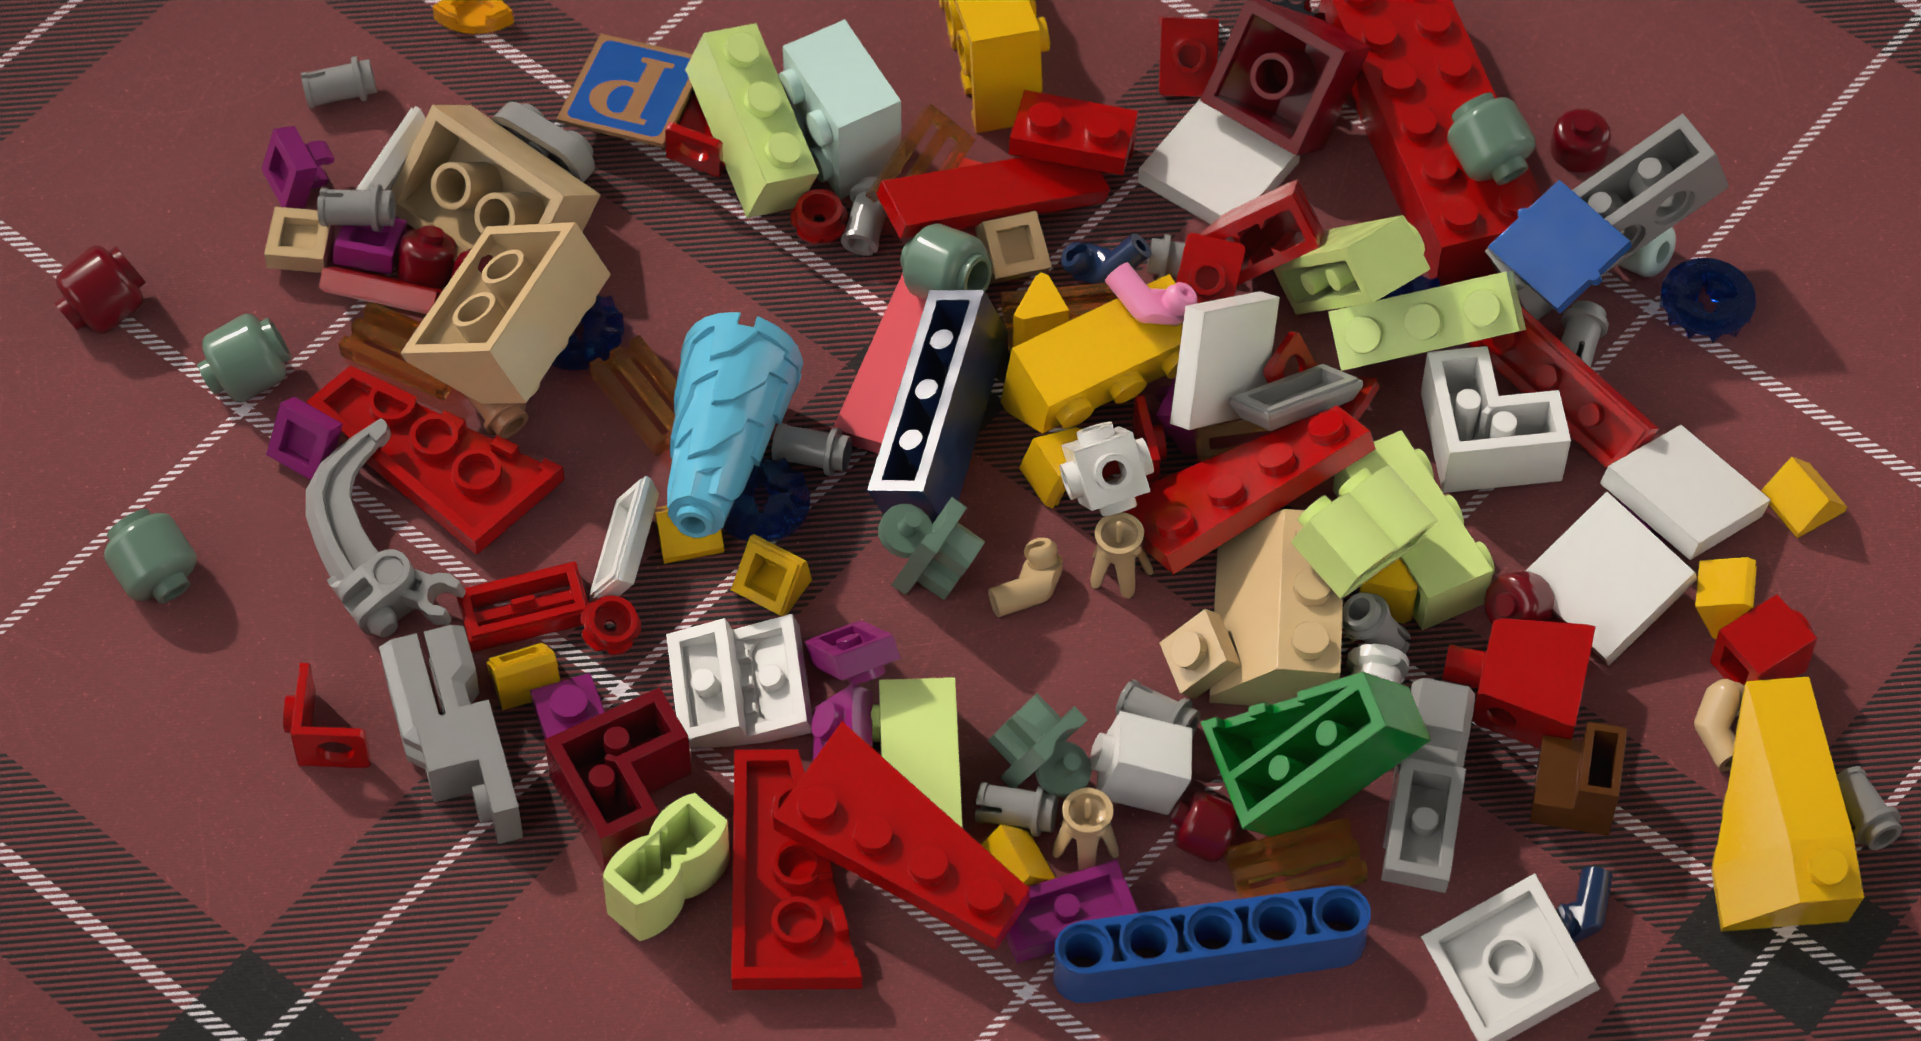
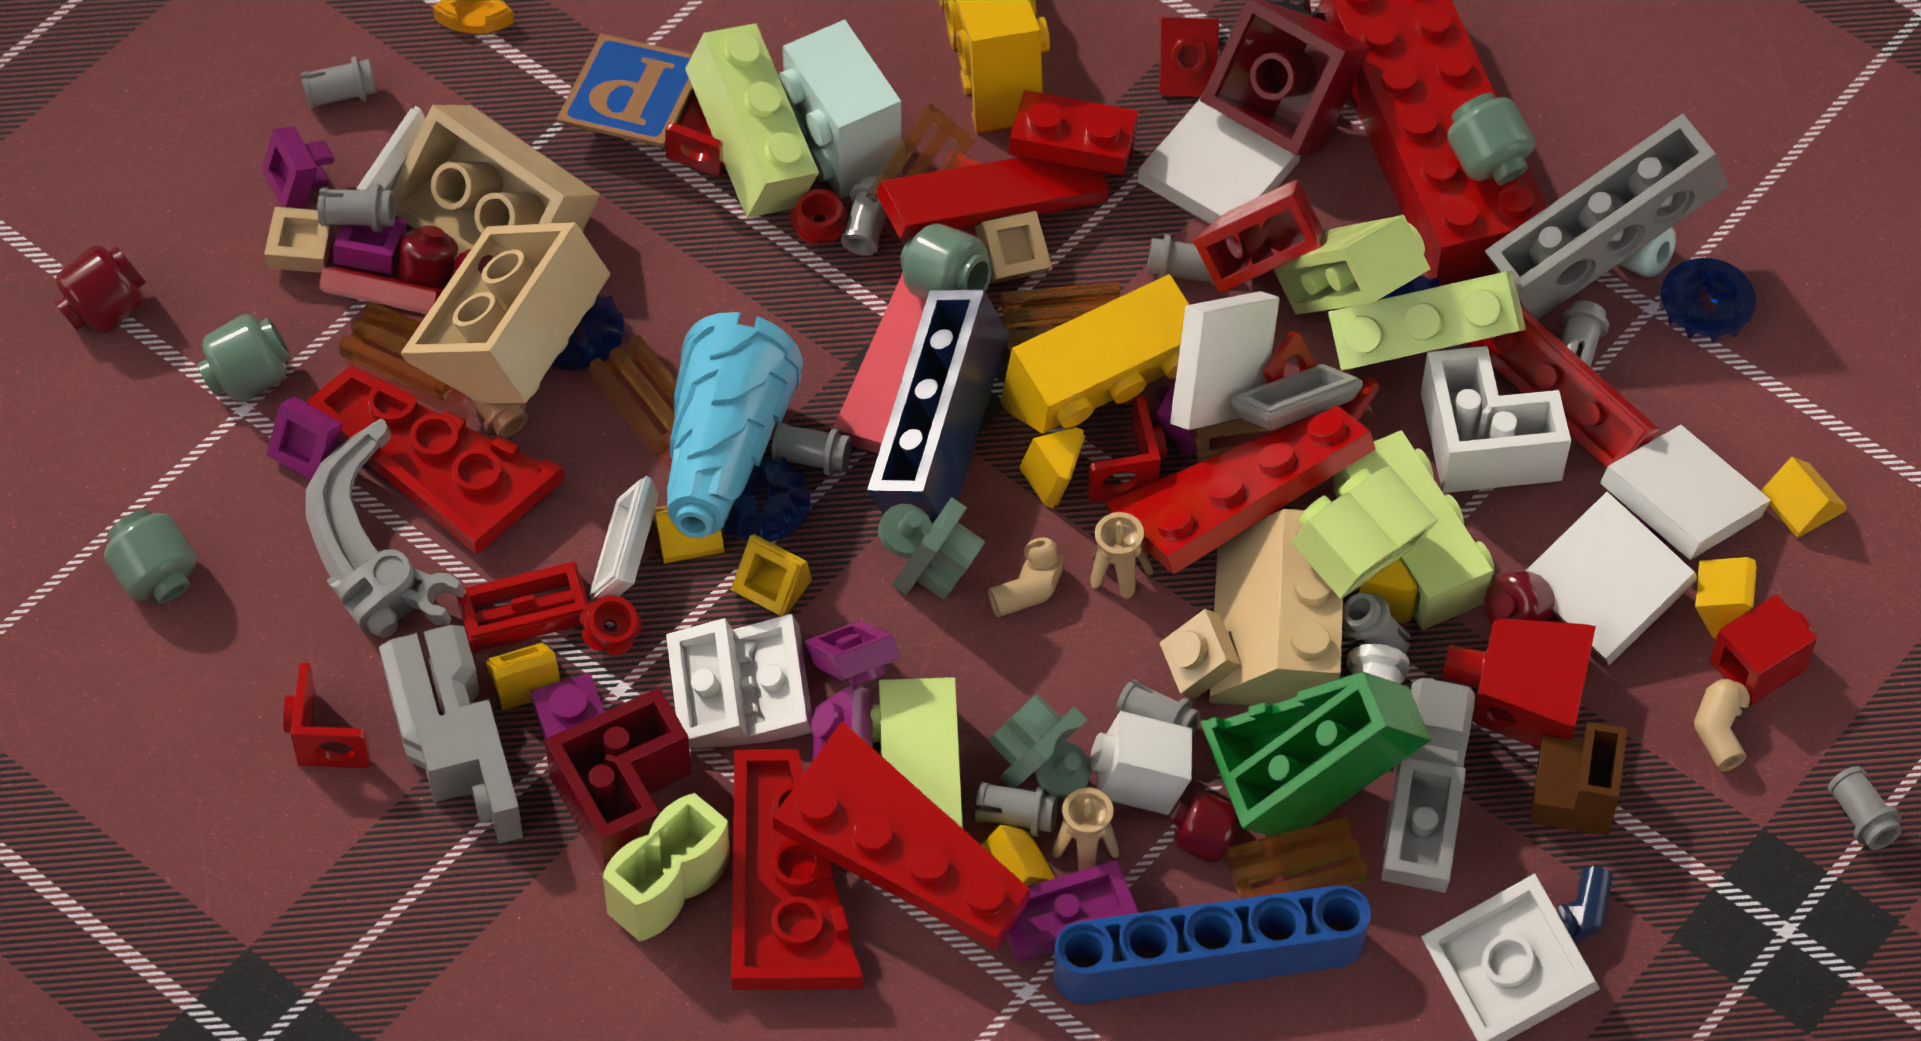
(562, 147): light grey plate -> none
(1039, 310): yellow slope -> none
(1086, 461): white brick -> none
(1094, 263): dark blue arm -> none
(1149, 304): bright pink arm -> none
(1211, 266): red bracket -> none
(1559, 246): blue piece -> none
(1580, 140): dark red piece -> none
(1784, 824): yellow wedge -> none

